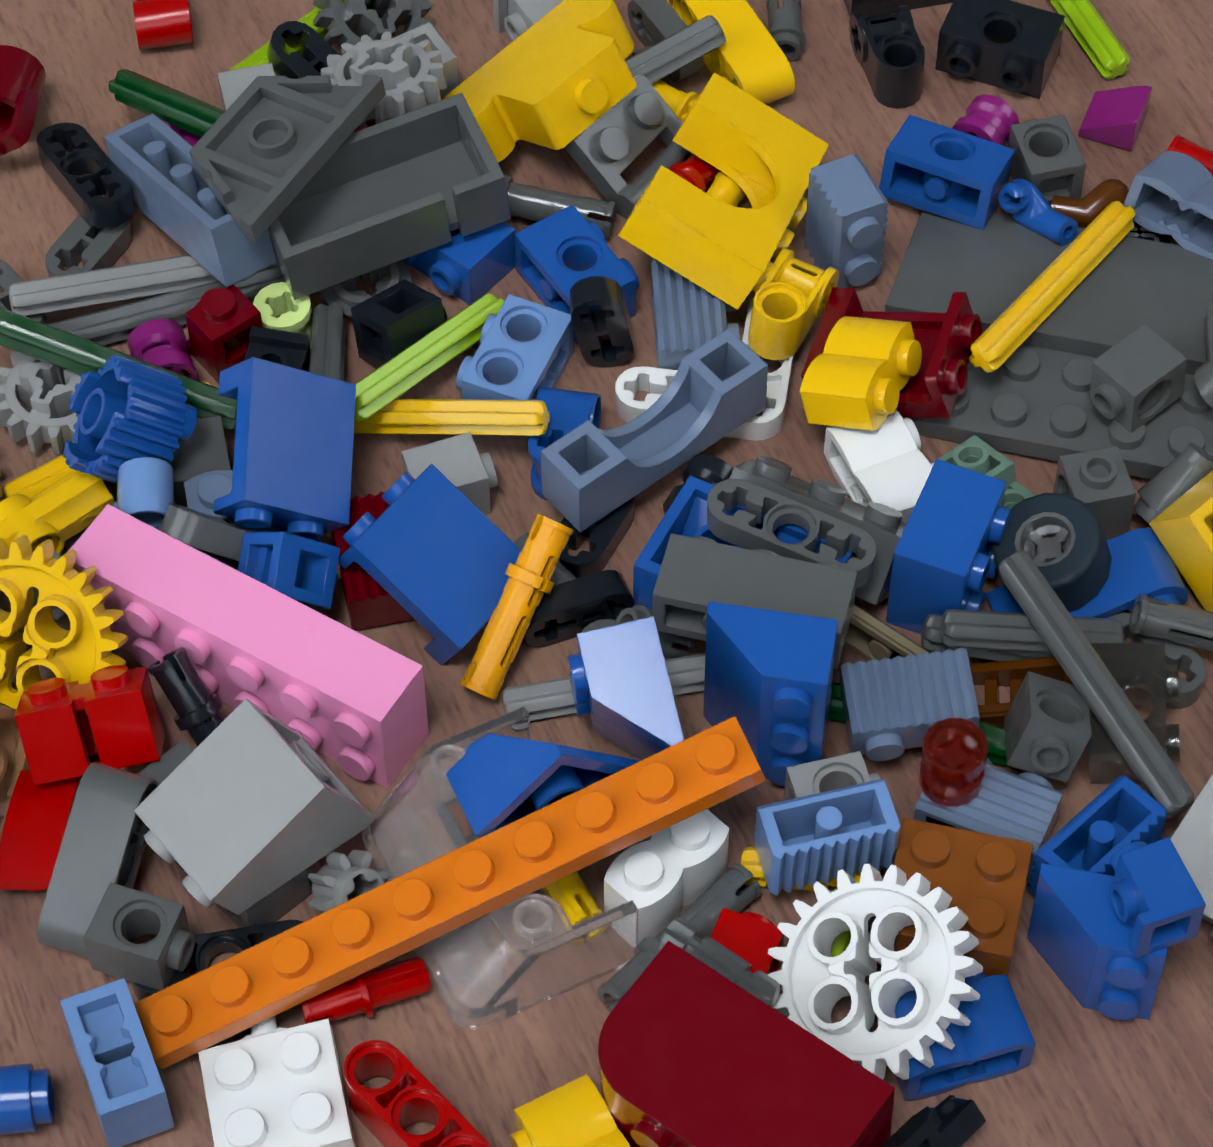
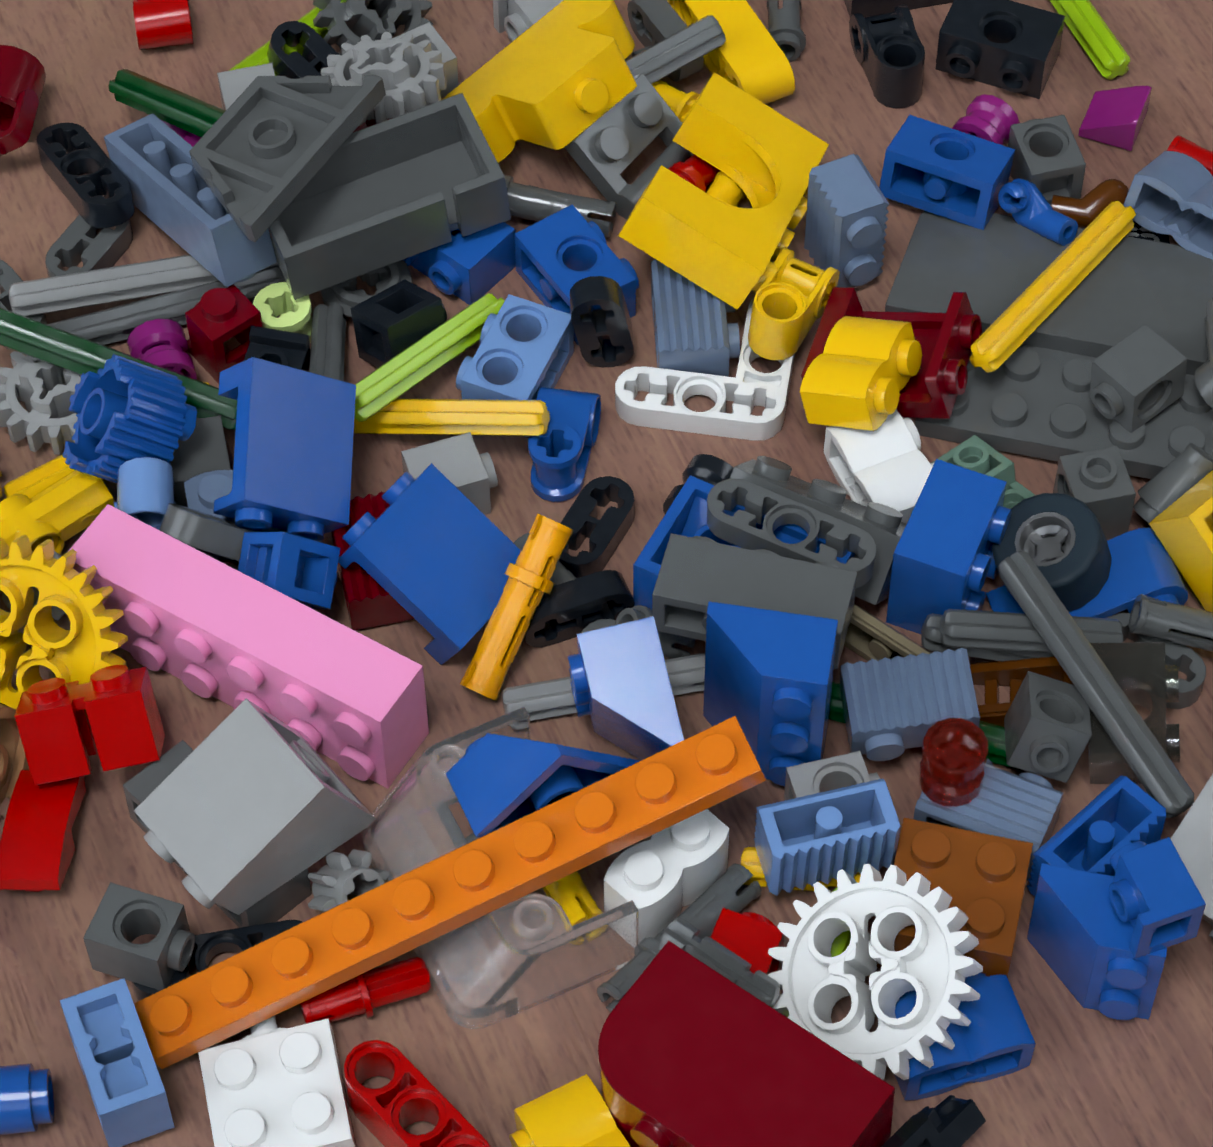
(97, 848): beam -> none
(195, 707): black pin -> none
(708, 398): sand blue arch -> none

